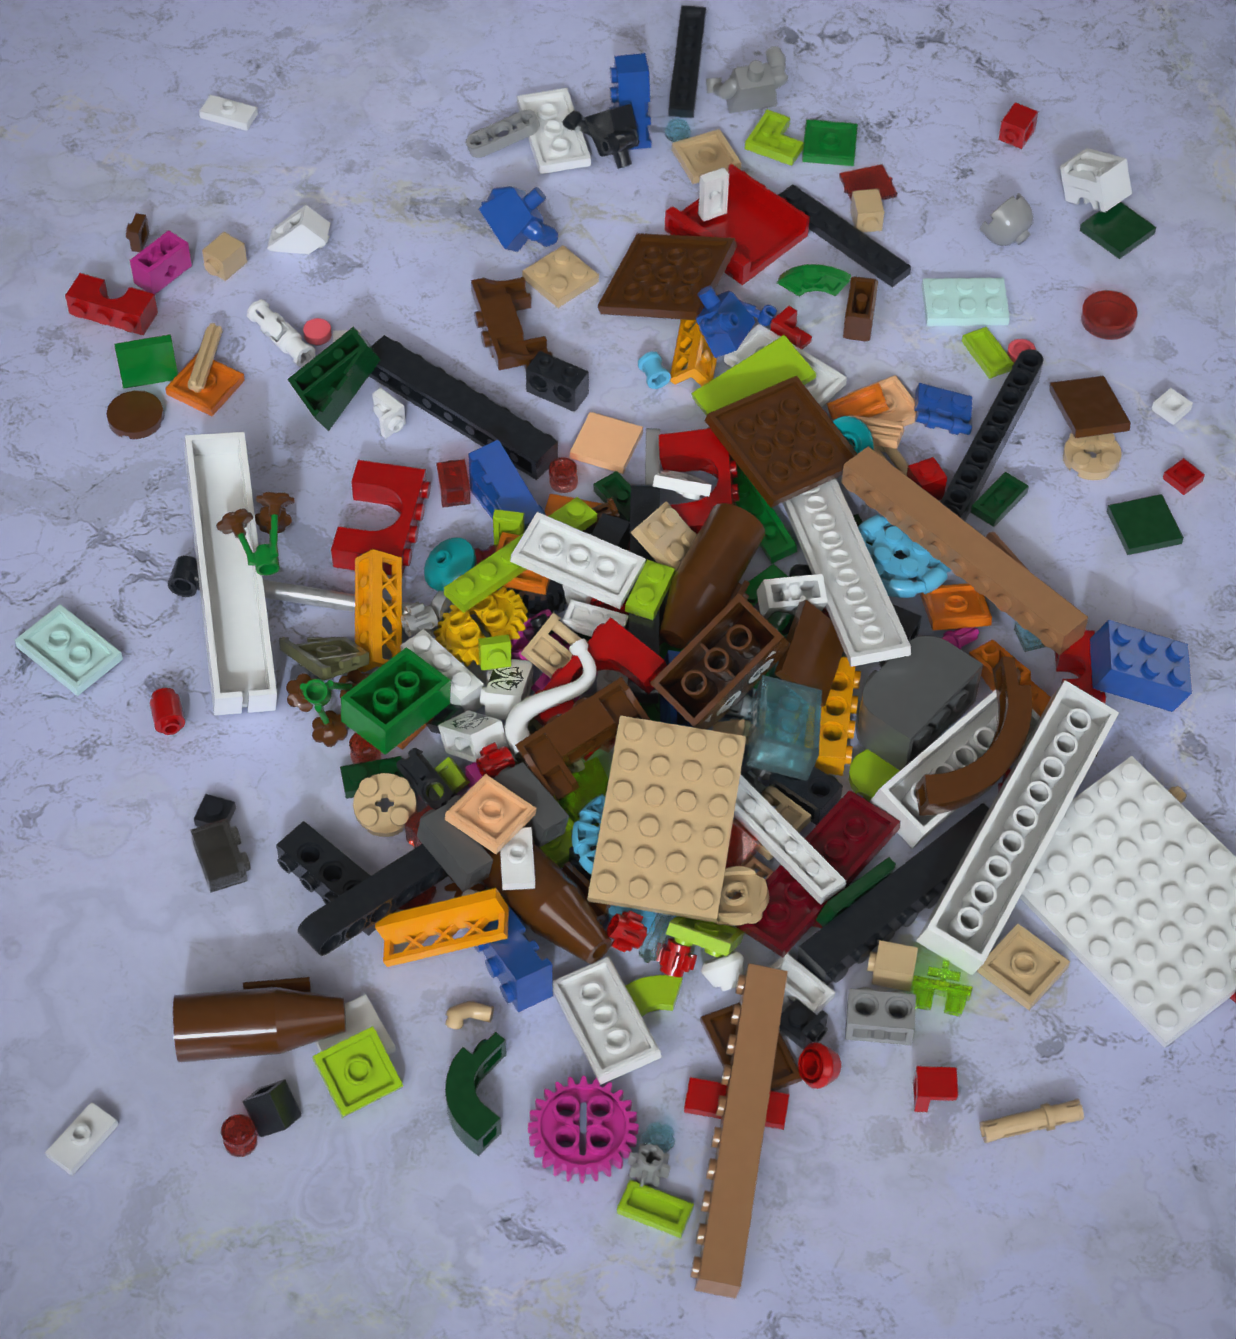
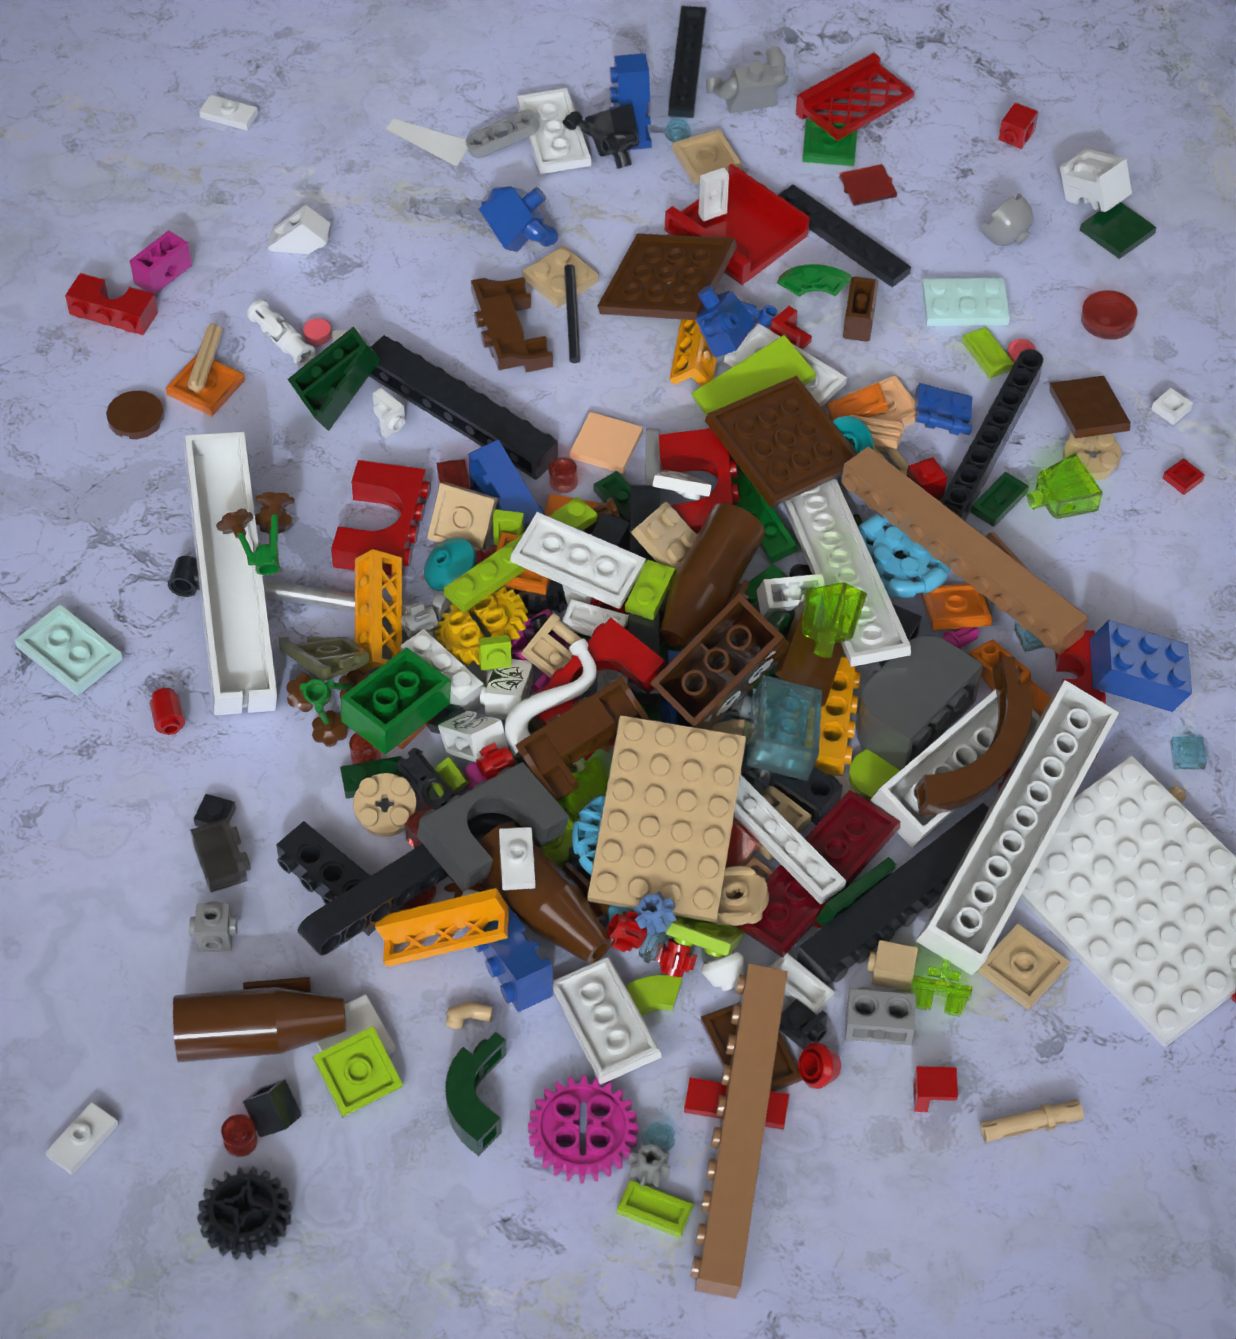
(138, 232): reddish brown plate -> none
(146, 361): green tile -> none
(213, 927): none -> light grey brick
(220, 1204): none -> black gear
(224, 256): tan brick -> none
(439, 144): none -> white sticker
(462, 515): none -> tan plate
(490, 813): light nougat tile -> none
(557, 381): black brick -> none
(572, 313): none -> black bar
(652, 366): medium azure bush -> none
(655, 913): none -> medium blue gear
(770, 141): lime plate -> none
(831, 615): none -> clear neon green torso
(842, 86): none -> red fence
(867, 210): tan brick -> none
(1066, 489): none -> clear neon green torso
(1144, 524): dark green tile -> none
(1188, 753): none -> clear light blue plate

